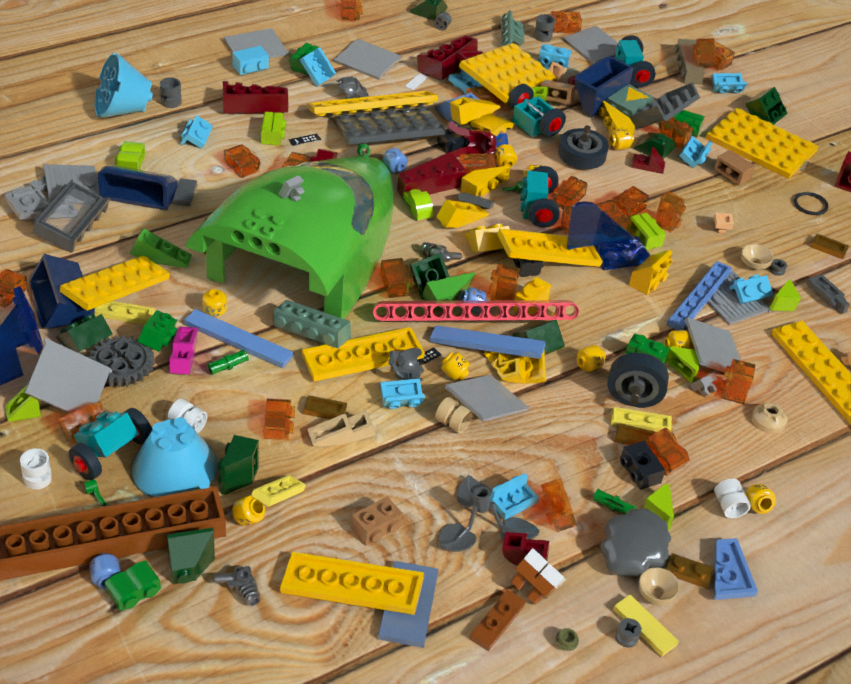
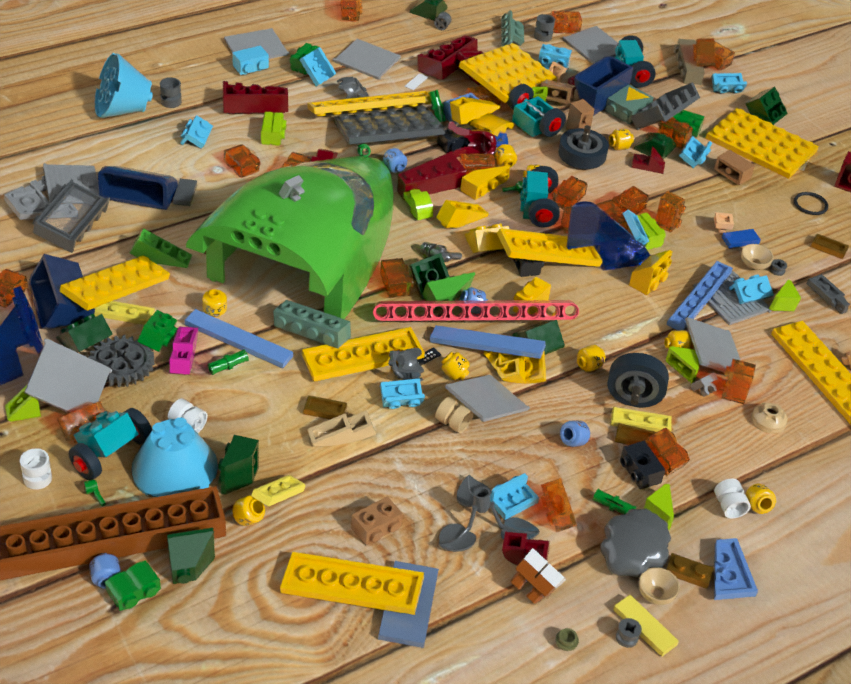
(130, 155): lime brick -> none
(243, 582): flat silver piece -> none
(277, 419): clear orange brick -> none
(304, 139): black sticker -> none
(437, 106): none -> green pin
(463, 81): medium azure bracket -> none
(476, 200): dark grey tile -> none
(497, 620): dark orange plate -> none
(504, 282): clear orange brick -> none
(575, 433): none -> medium blue head
(579, 115): none -> medium nougat brick
(615, 119): yellow slope -> none
(636, 227): none -> medium azure tile
(641, 344): green brick -> none
(740, 238): none -> blue tile

